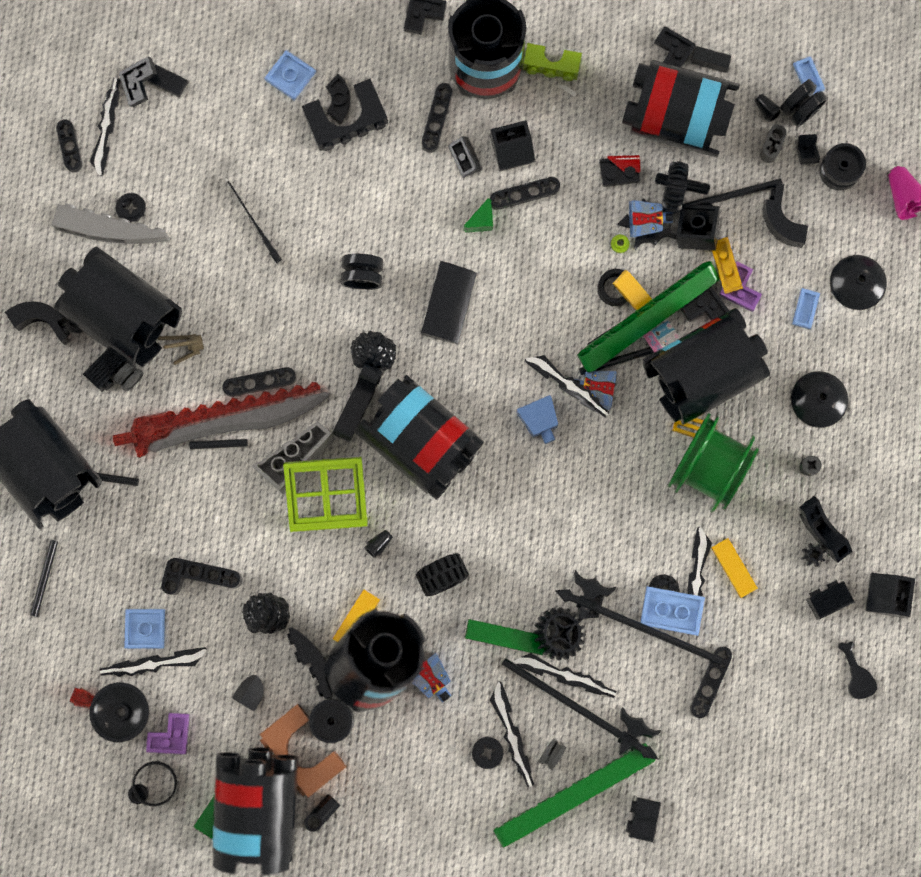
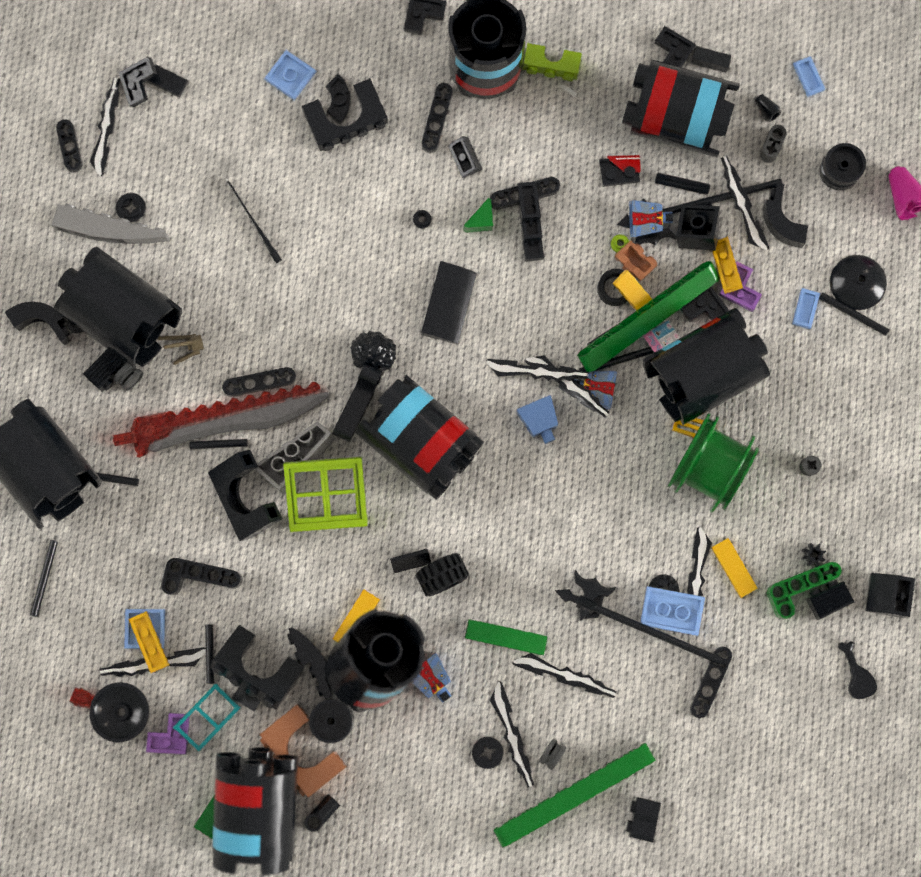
(141, 790): black tile -> none
(148, 642): none -> yellow tile
(153, 763): black tyre -> none
(209, 653): none -> black bar
(217, 727): none -> teal window
(226, 480): none -> black arch
(266, 613): black hair -> none
(268, 690): none -> black arch
(362, 271): black wheel -> none
(378, 543): black cone -> none
(410, 560): none -> black slope
(422, 213): none -> black plate
(512, 145): black slope -> none
(530, 221): none -> black slope
(537, 370): none -> black sword
(555, 627): black gear -> none
(627, 740): black piece -> none
(635, 261): none -> nougat cylinder
(675, 186): black gear -> none
(742, 203): none -> black sword
(804, 102): black wheel -> none
(804, 584): none -> green beam
(807, 149): black bracket -> none
(811, 408): black dish -> none
(823, 531): black arch -> none
(853, 313): none -> black bar

